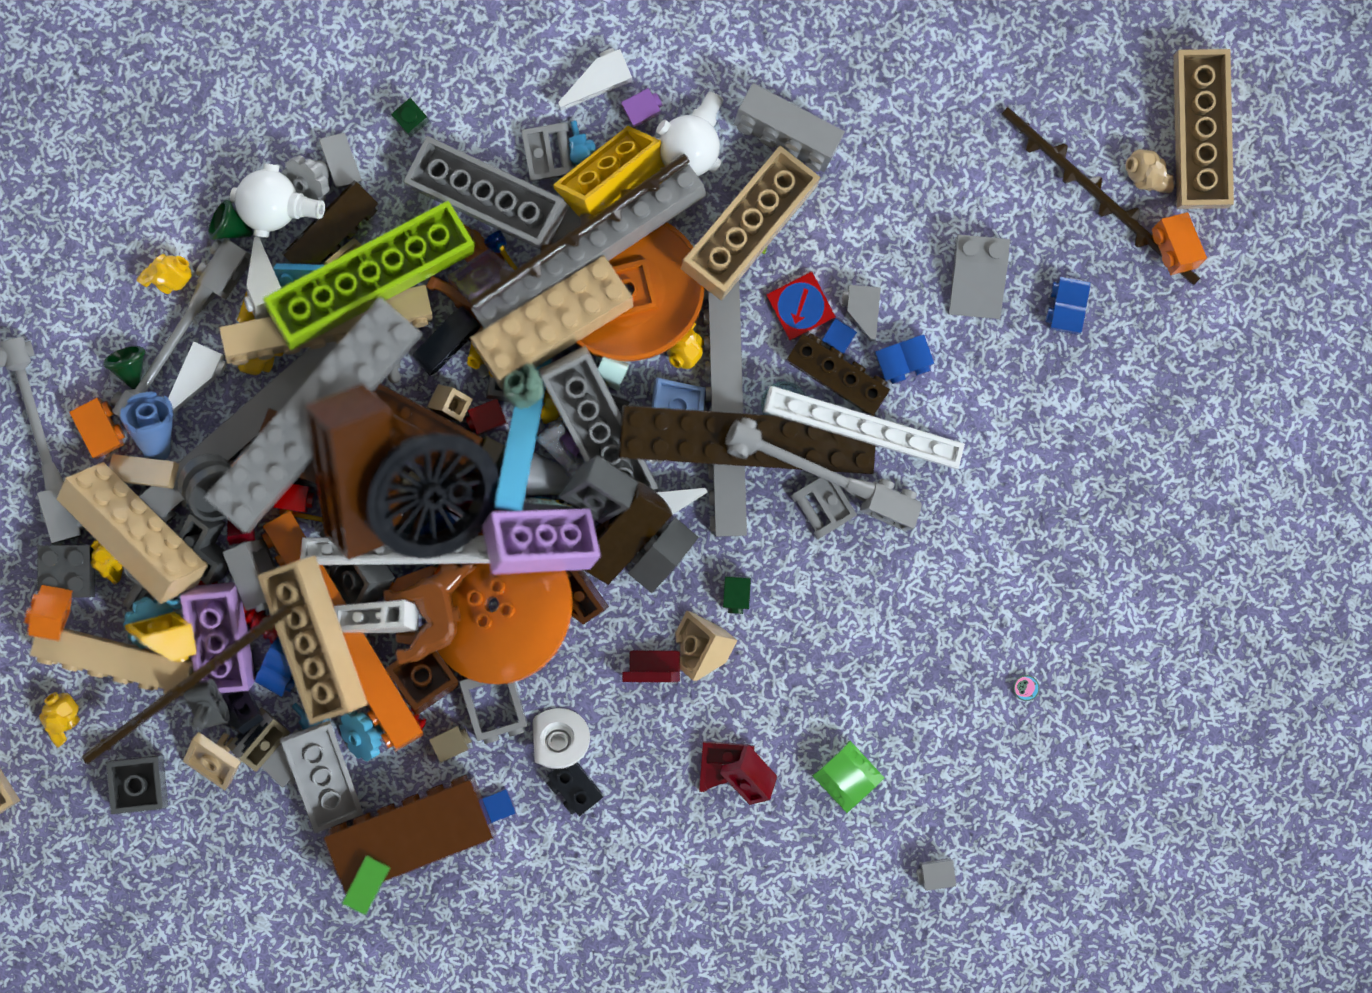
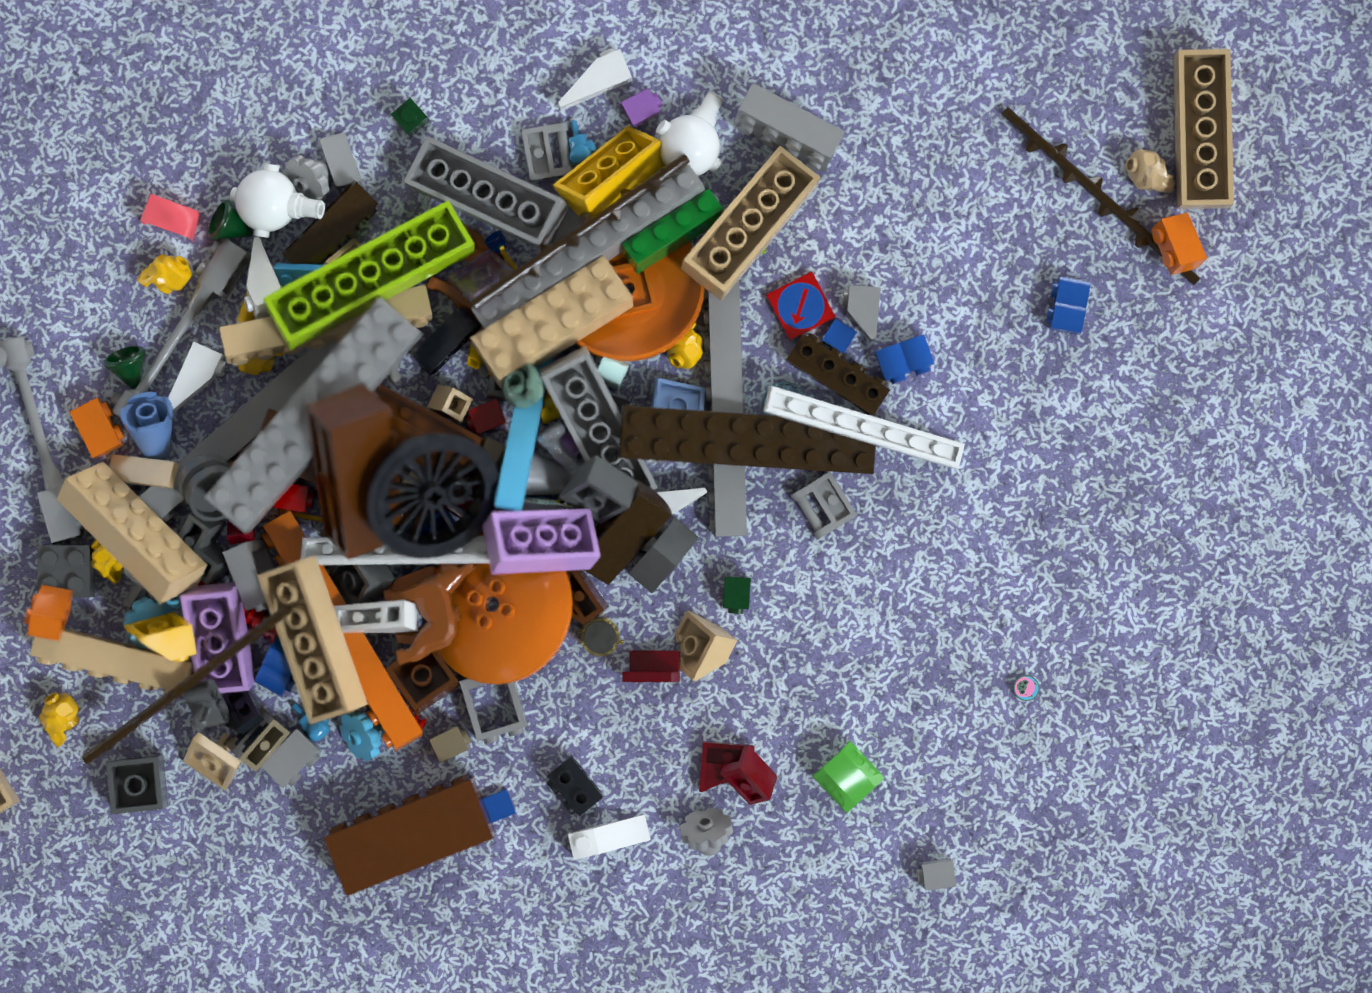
(171, 216): none -> coral piece
(321, 776): light grey plate -> none
(366, 885): bright green tile -> none
(559, 738): white hat -> none
(600, 637): none -> pearl dark grey piece
(608, 836): none -> white slope
(672, 231): none -> green brick
(706, 830): none -> light grey plant
(878, 498): light grey bar -> none
(978, 276): light grey slope -> none

